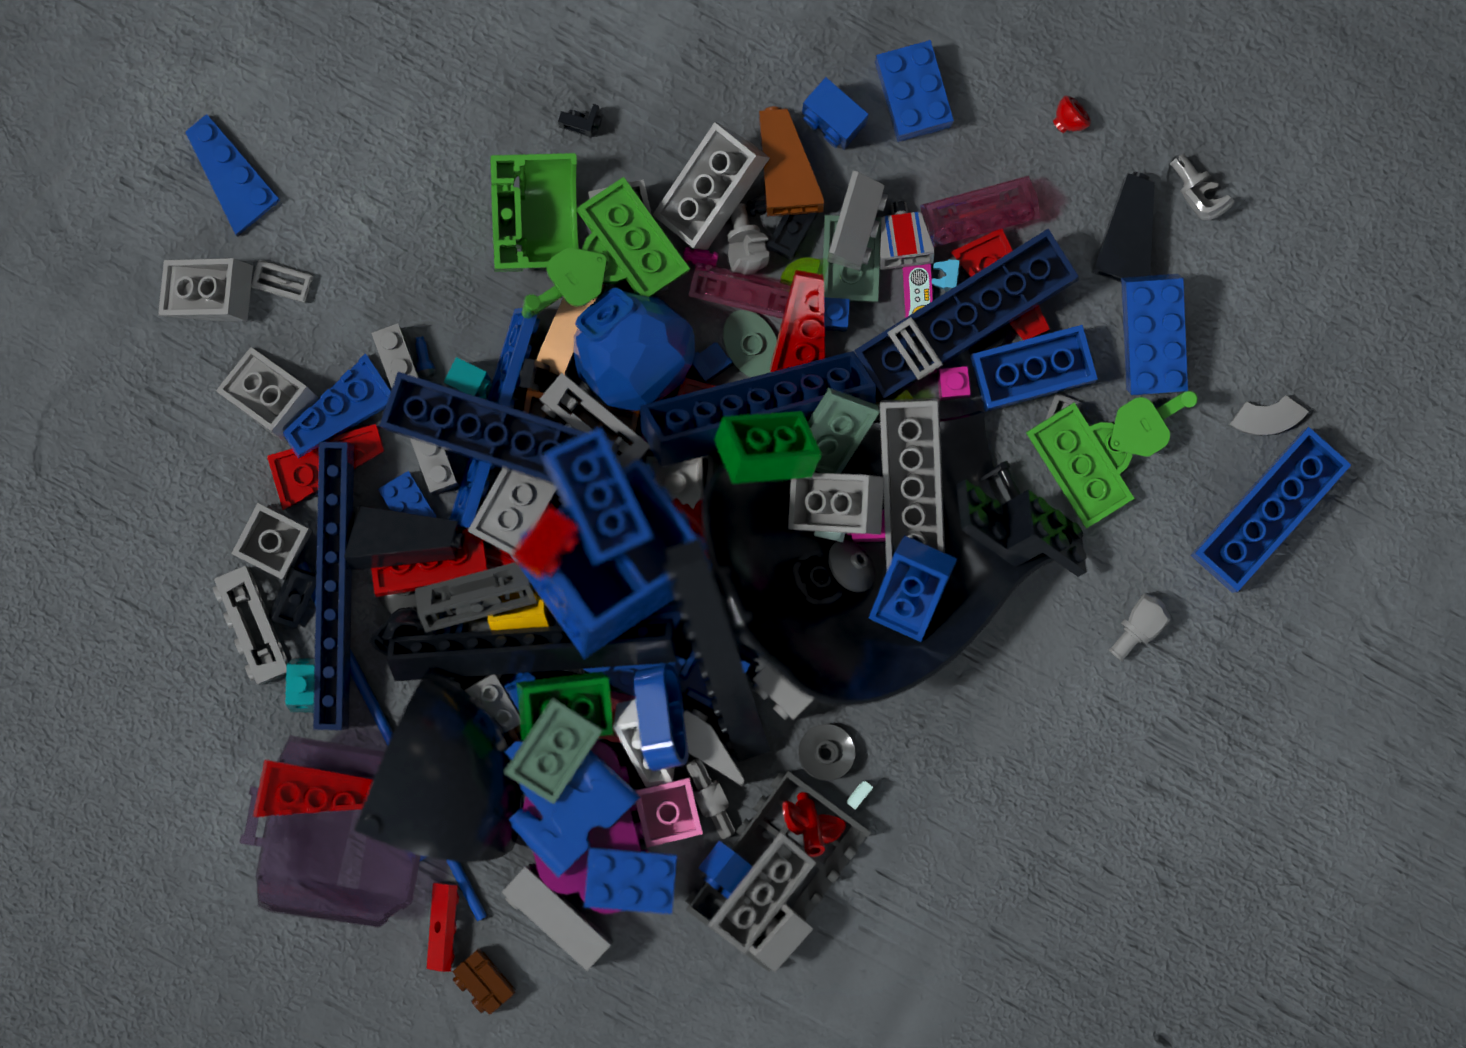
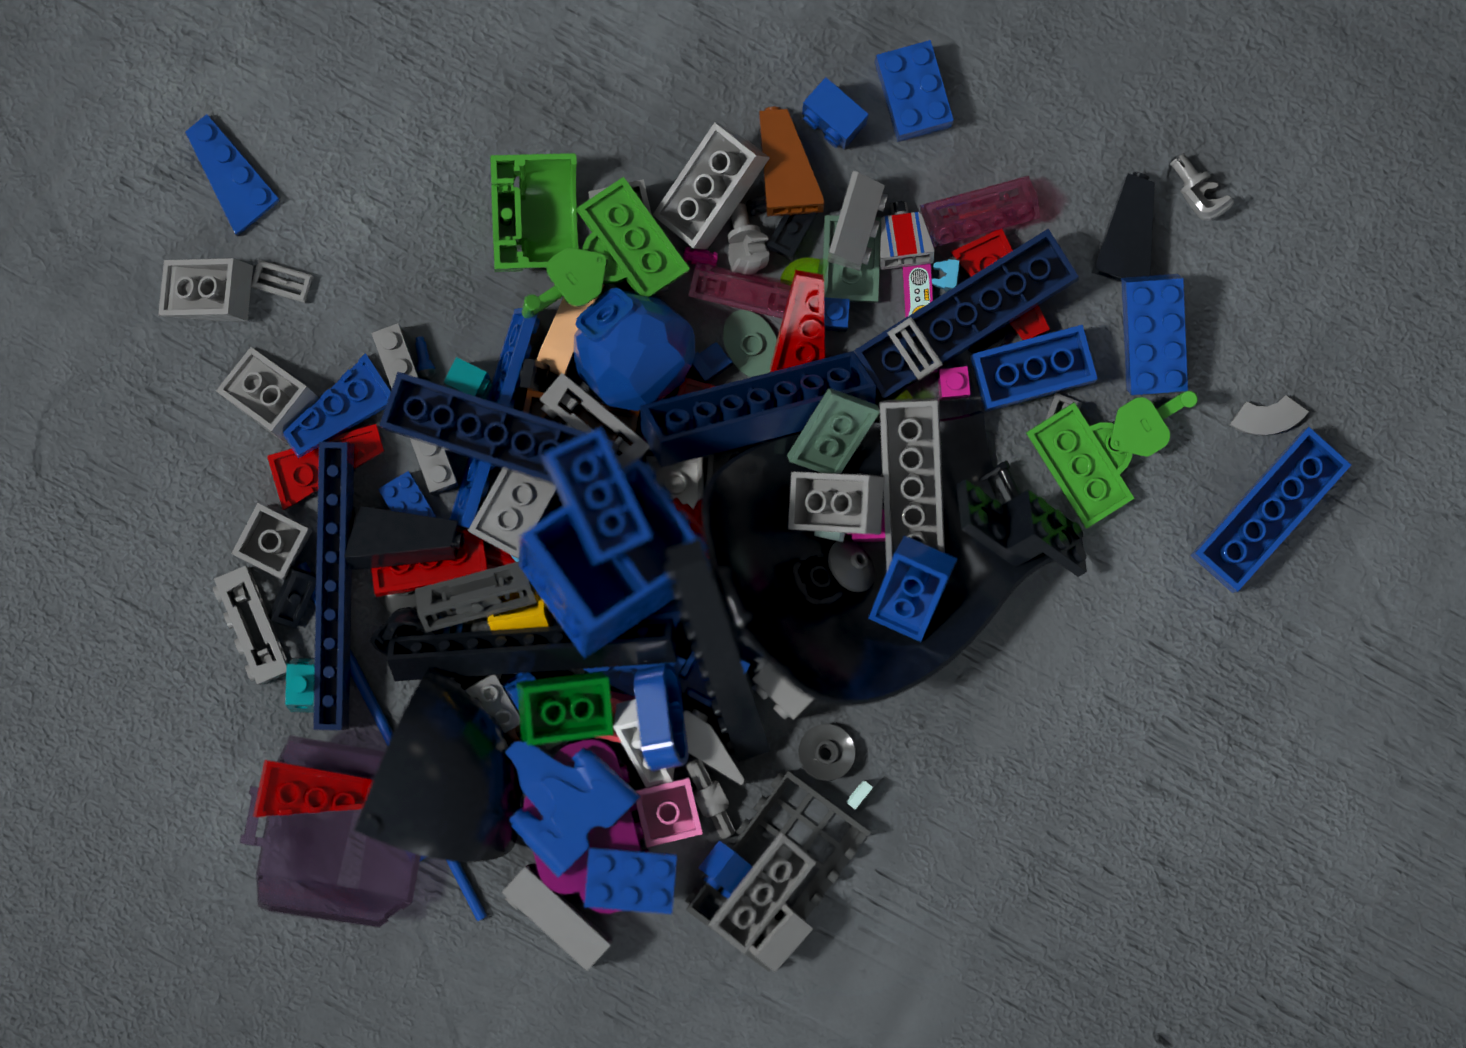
(442, 927): red tile -> none
(483, 981): reddish brown brick -> none
(546, 543): red brick -> none
(552, 751): sand green plate -> none
(575, 121): black bracket -> none
(767, 447): green brick -> none
(815, 828): red plant -> none
(1071, 116): red brick -> none
(1144, 625): light grey piece -> none

